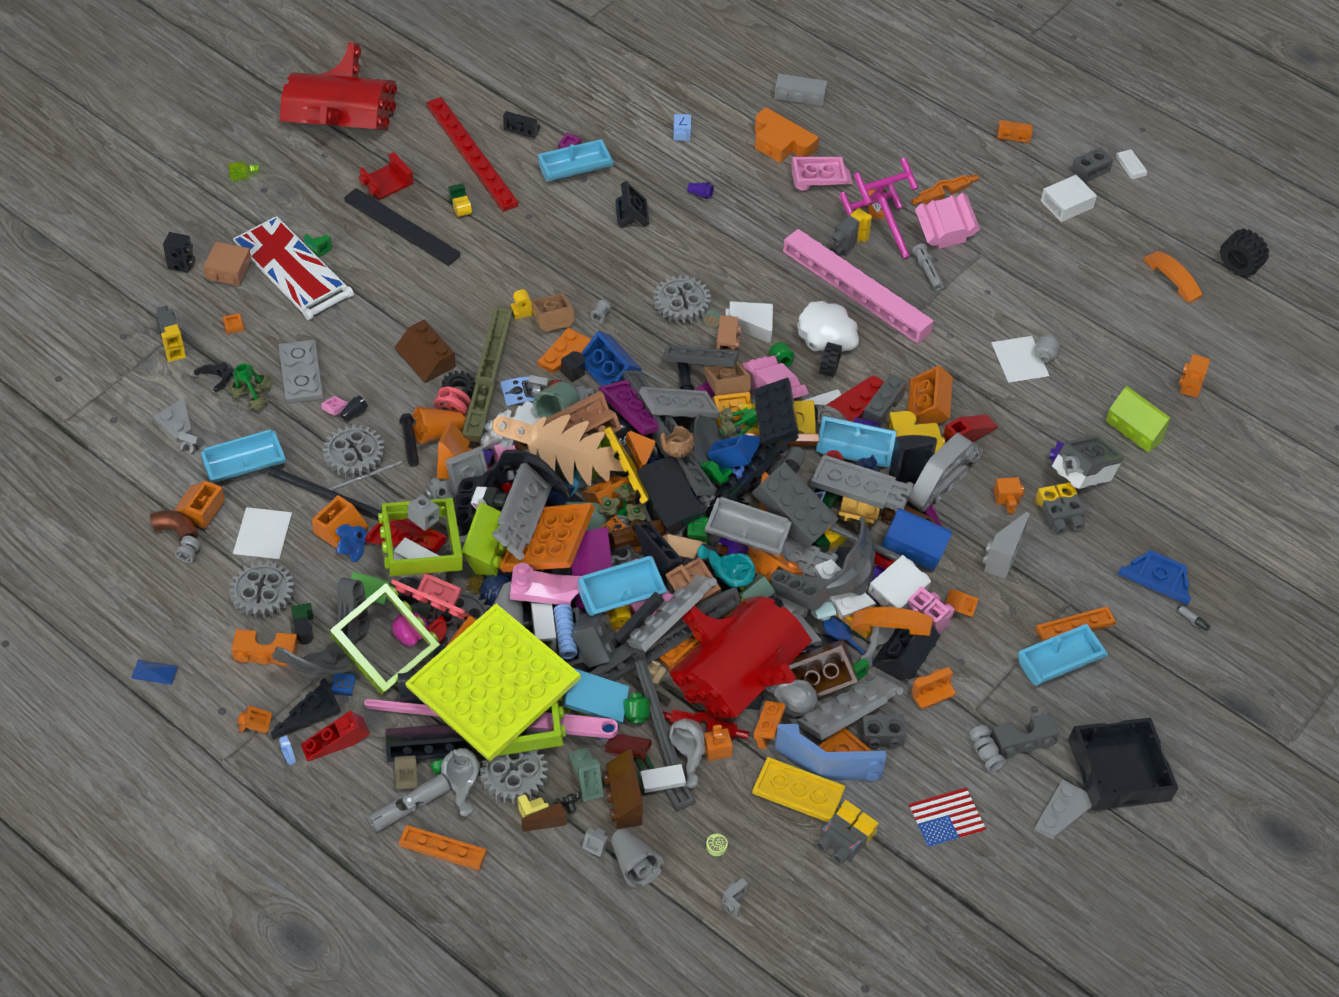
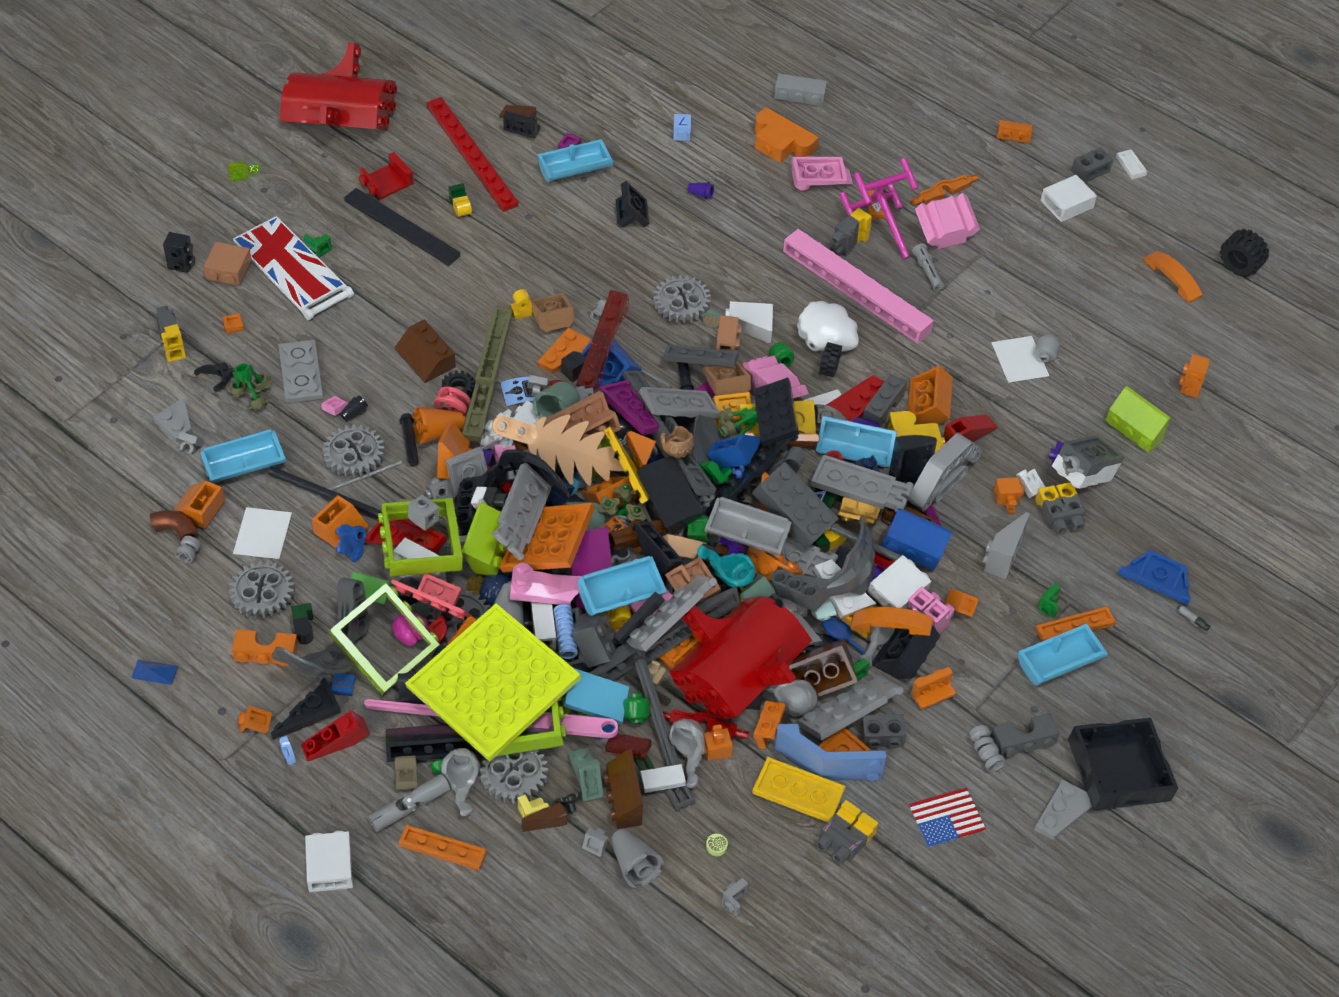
(328, 861): none -> white brick
(528, 111): none -> reddish brown slope
(611, 317): none -> clear red arch
(1030, 481): none -> white bracket
(1048, 601): none -> green bracket

